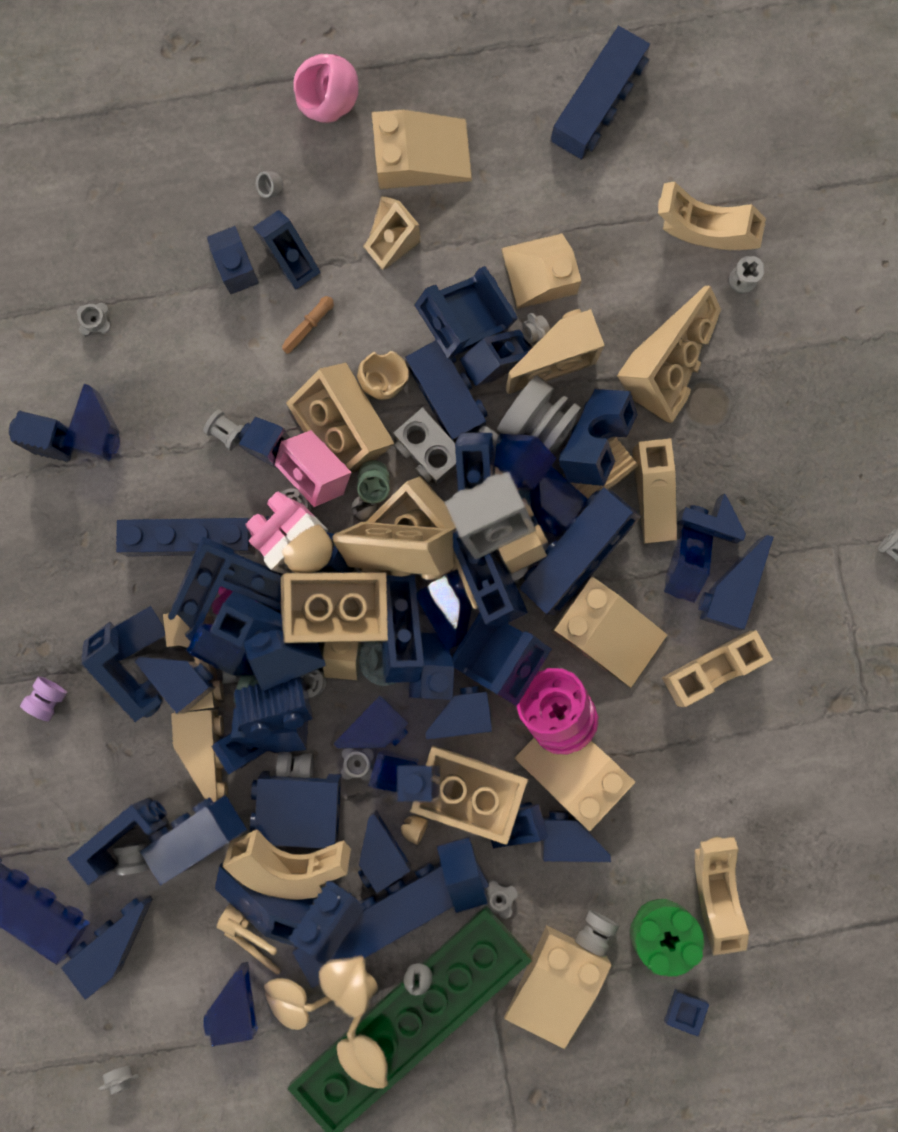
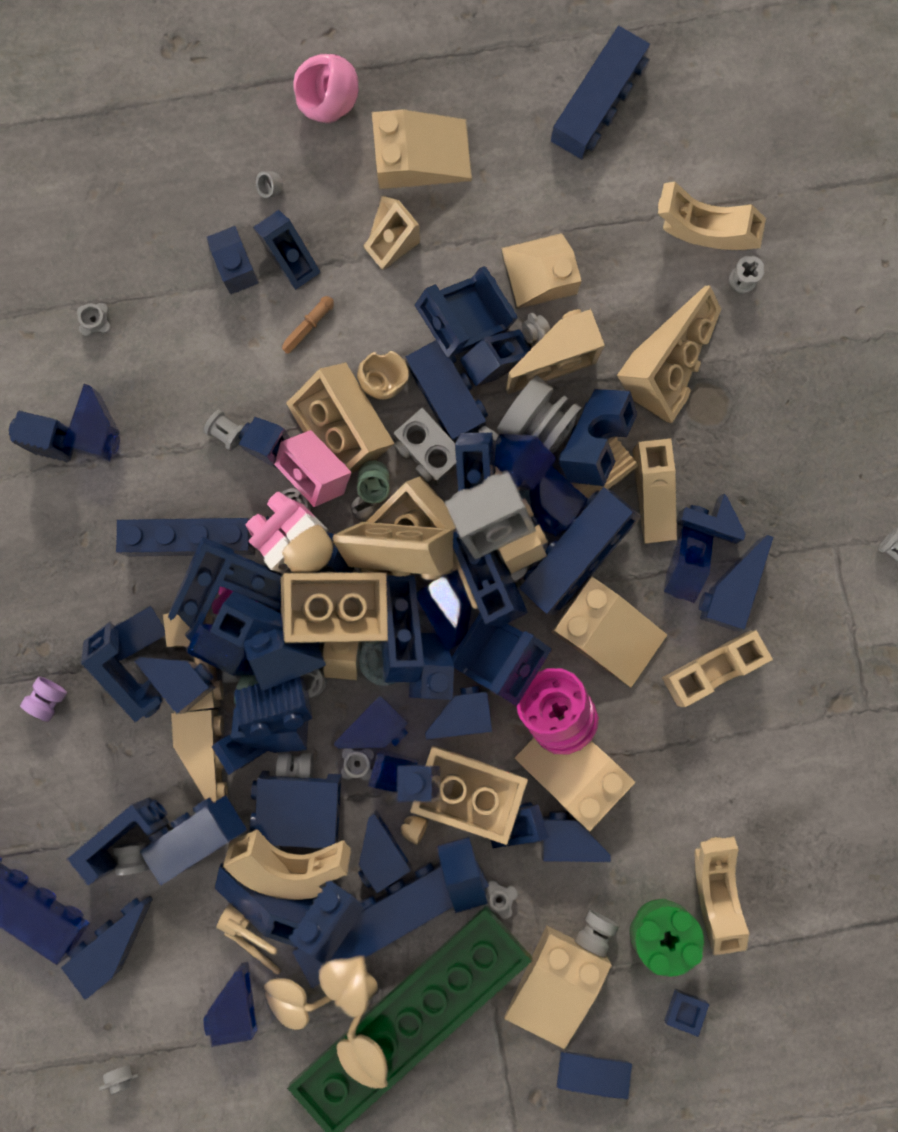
(425, 979): light grey hinge -> none
(594, 1075): none -> dark blue slope

